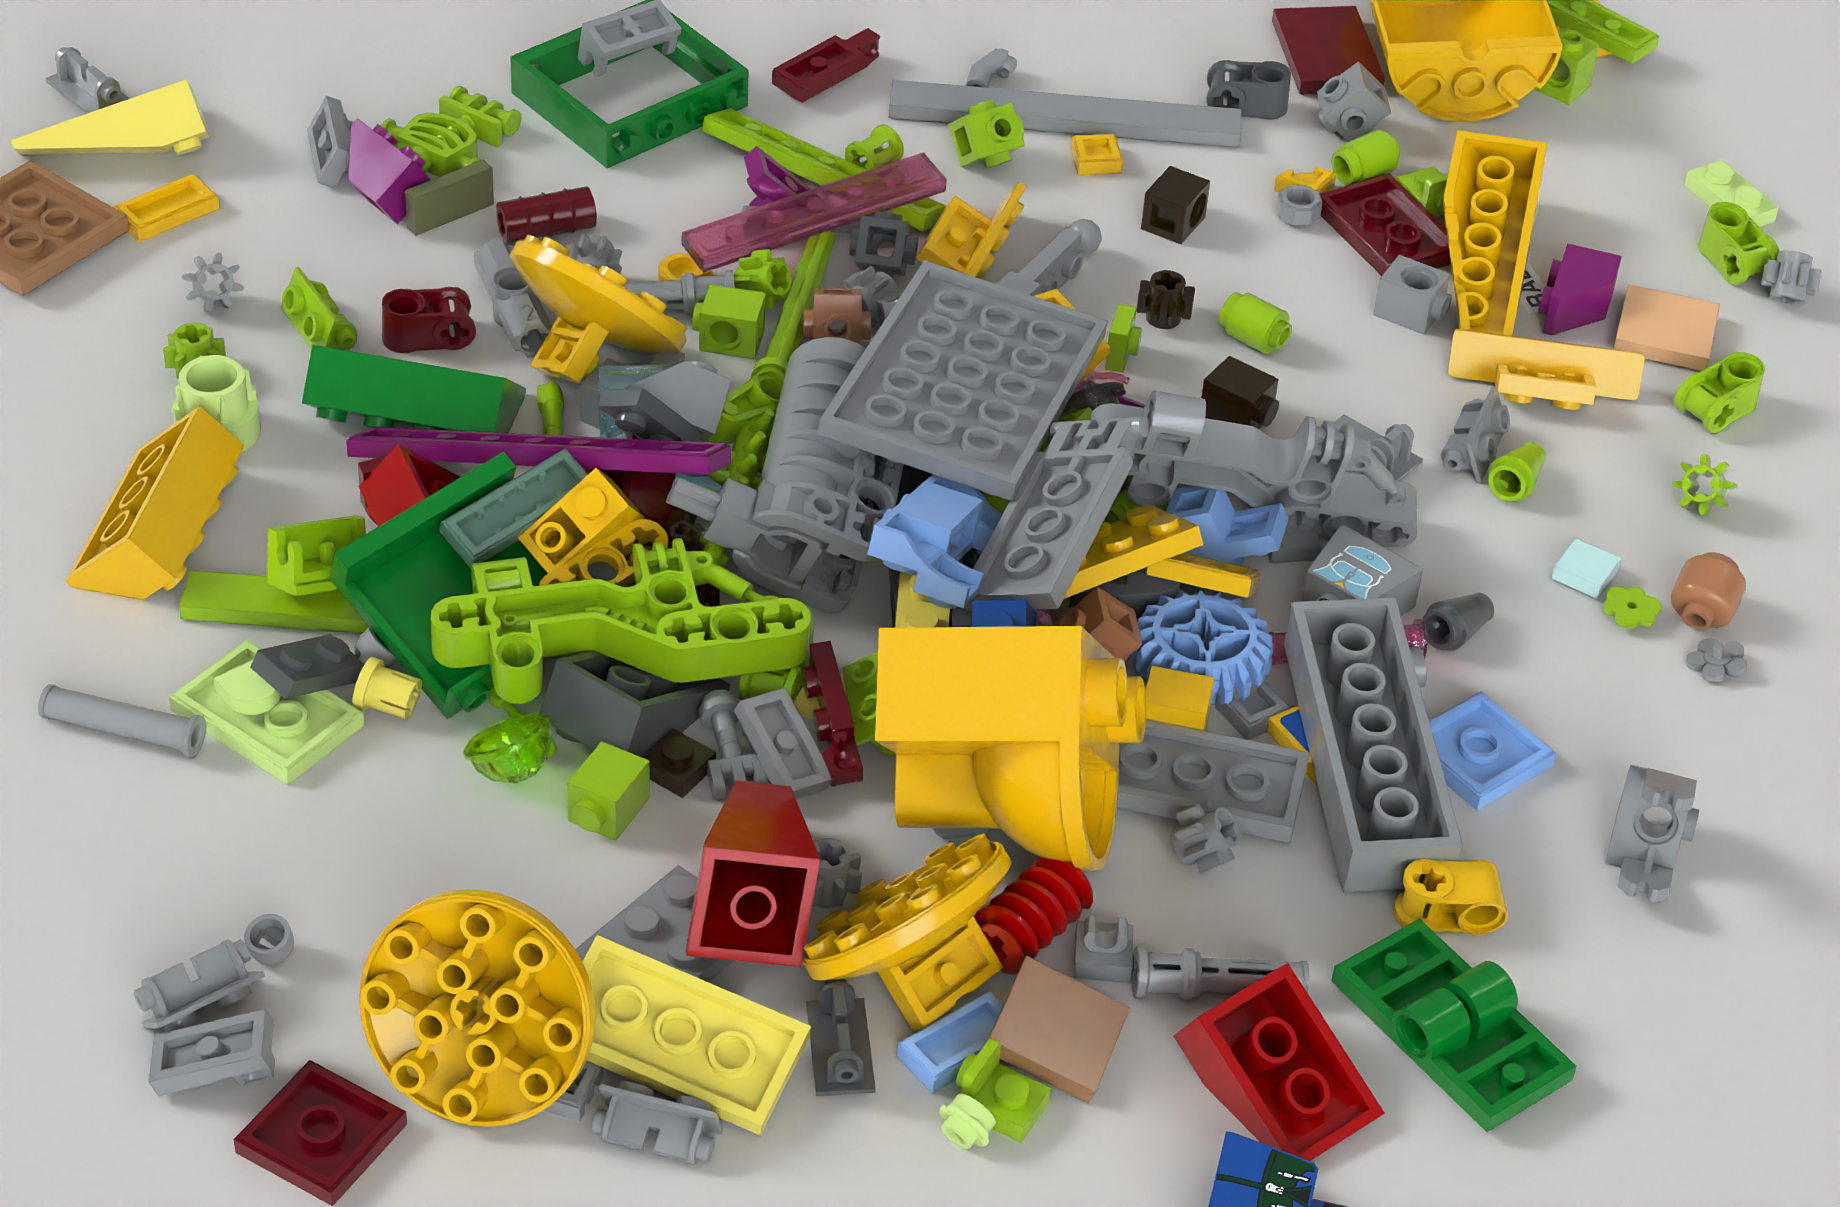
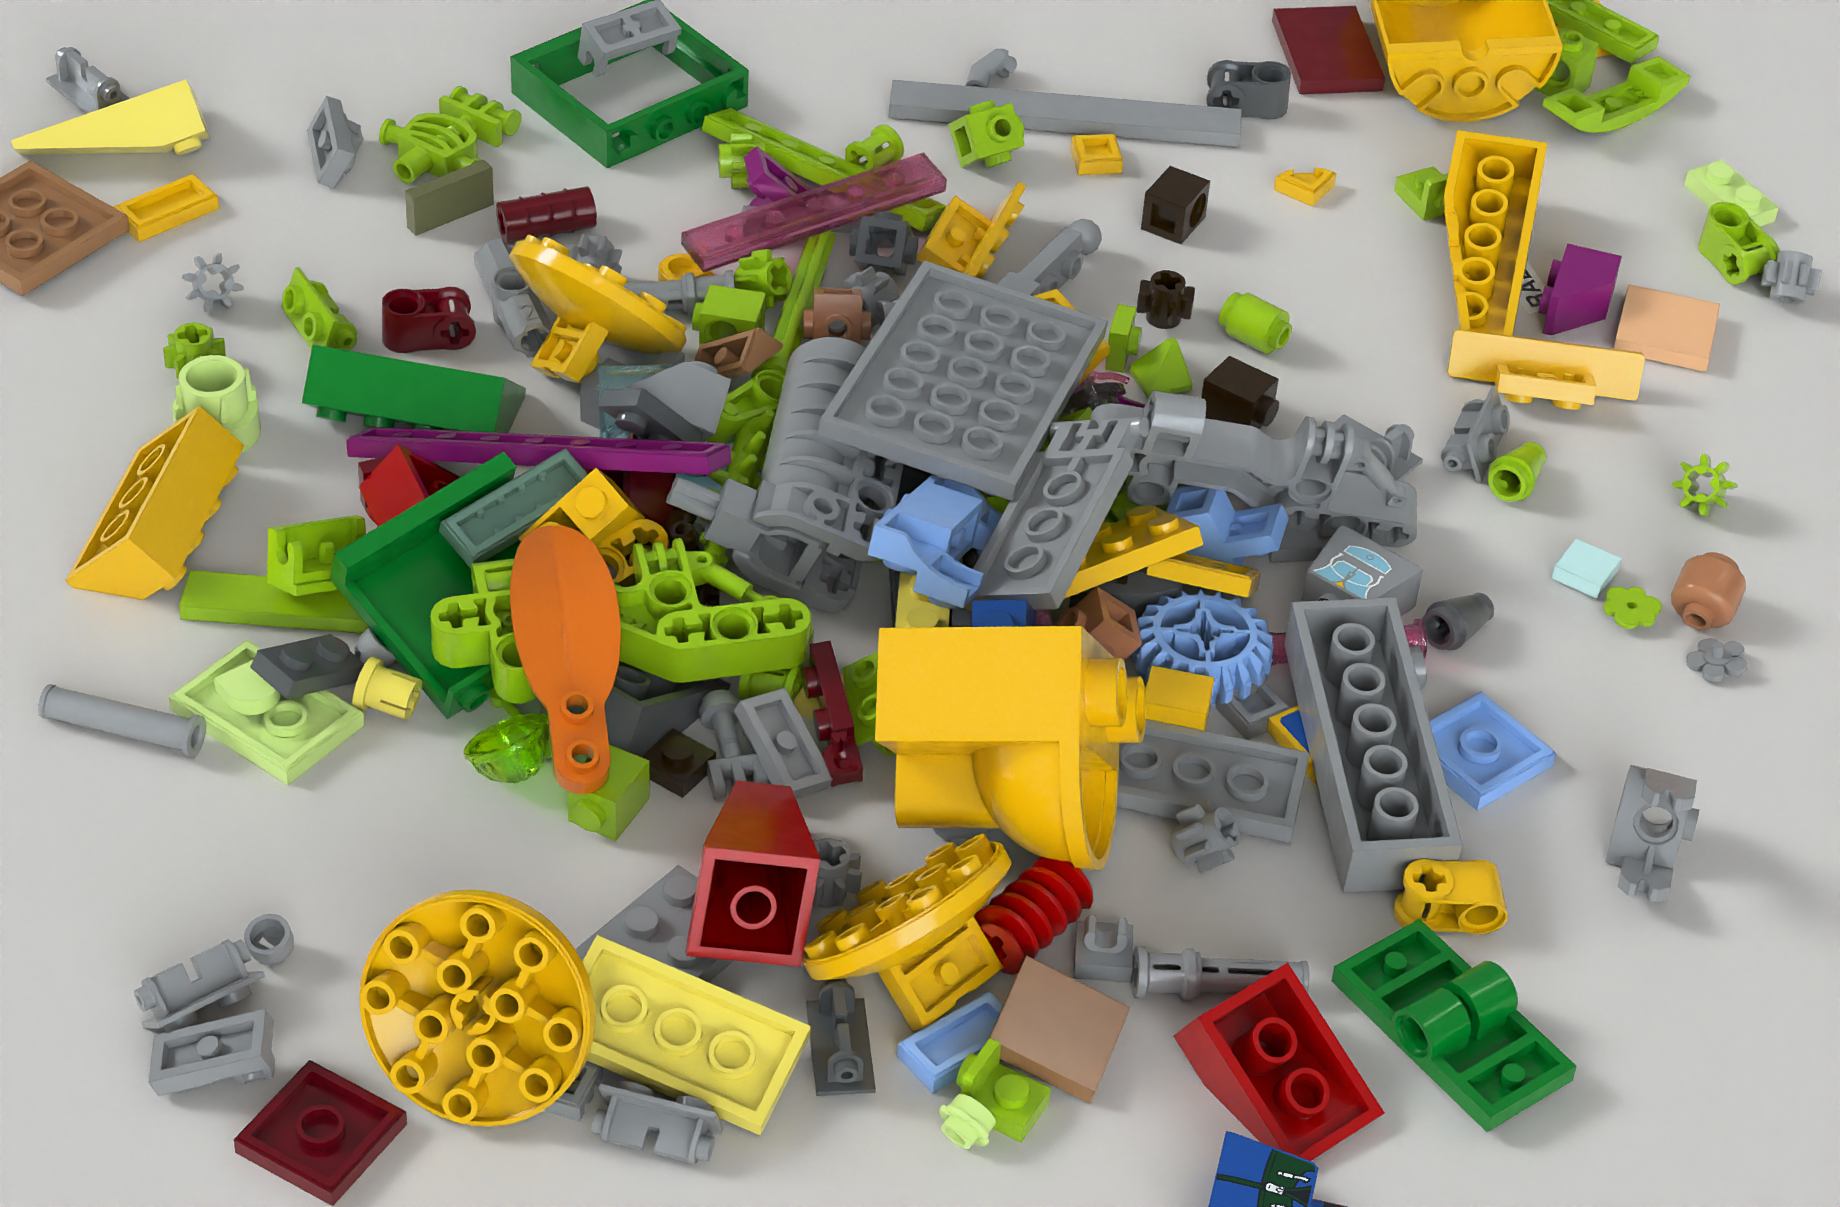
(383, 170): magenta slope -> none
(551, 404): lime piece -> none
(568, 645): none -> orange plant
(731, 158): none -> lime gear
(739, 352): none -> medium nougat slope
(826, 64): dark red hinge -> none
(1162, 369): none -> lime slope
(1299, 205): light grey tile -> none
(1353, 102): light grey brick -> none
(1366, 157): lime brick -> none
(1386, 222): dark red tile -> none
(1412, 295): light grey brick -> none
(1613, 108): none -> lime slope
(1722, 391): lime piece -> none

